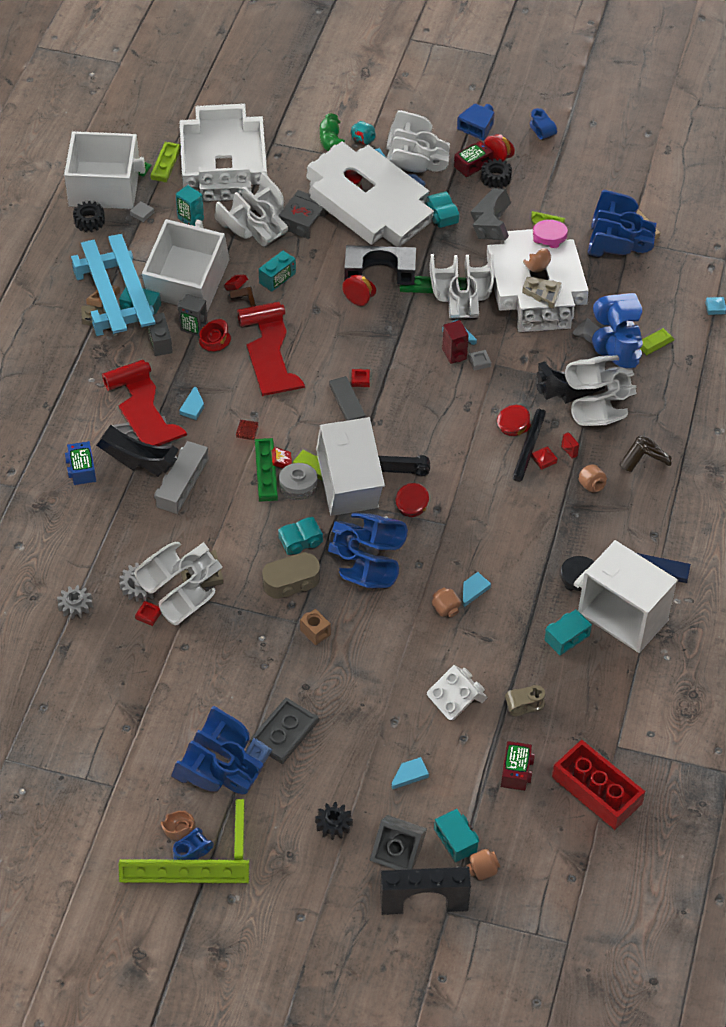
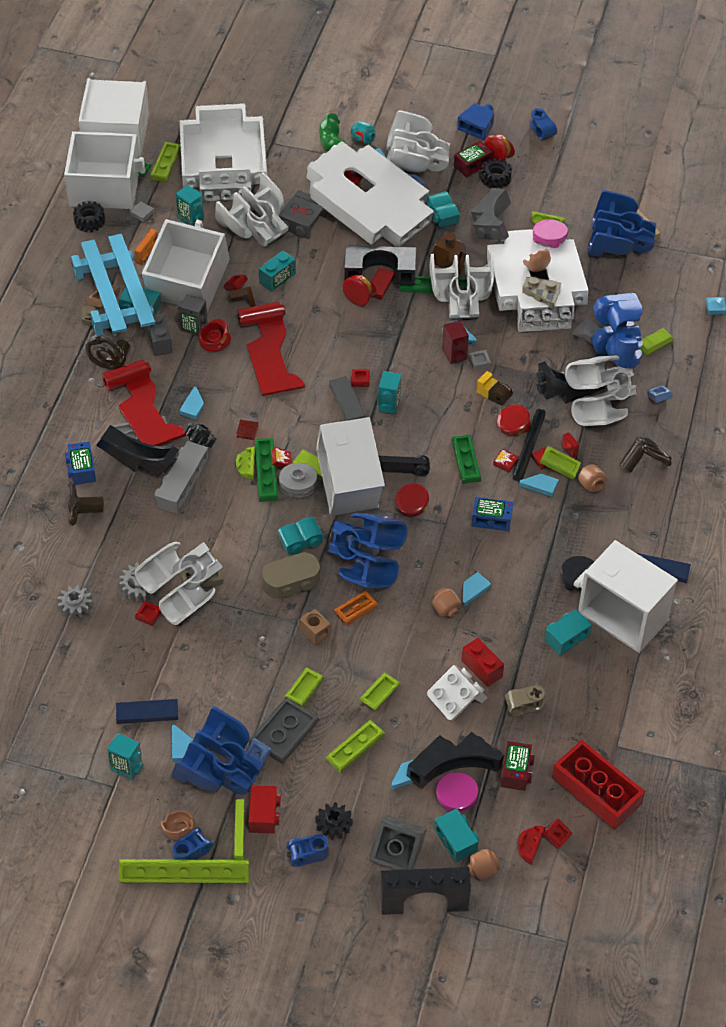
(82, 504): none -> dark brown piece
(115, 108): none -> white piece
(117, 356): none -> dark brown piece
(125, 756): none -> teal brick
(146, 246): none -> orange tile
(147, 711): none -> dark blue tile
(179, 743): none -> medium azure tile
(200, 434): none -> black gear
(245, 463): none -> lime tile
(263, 808): none -> red brick
(304, 687): none -> lime tile
(307, 850): none -> blue piece
(355, 746): none -> lime tile
(358, 610): none -> orange tile
(379, 691): none -> lime tile
(382, 281): none -> red tile
(389, 392): none -> teal brick
(444, 756): none -> black arch
(446, 249): none -> reddish brown torso
(457, 791): none -> dark pink tile
(466, 459): none -> green tile
(482, 662): none -> red brick
(492, 514): none -> blue brick
(493, 389): none -> leg
(505, 460): none -> red tile
(529, 843): none -> red tile
(541, 484): none -> medium azure tile
(557, 833): none -> red tile
(560, 462): none -> lime tile
(659, 393): none -> medium blue tile

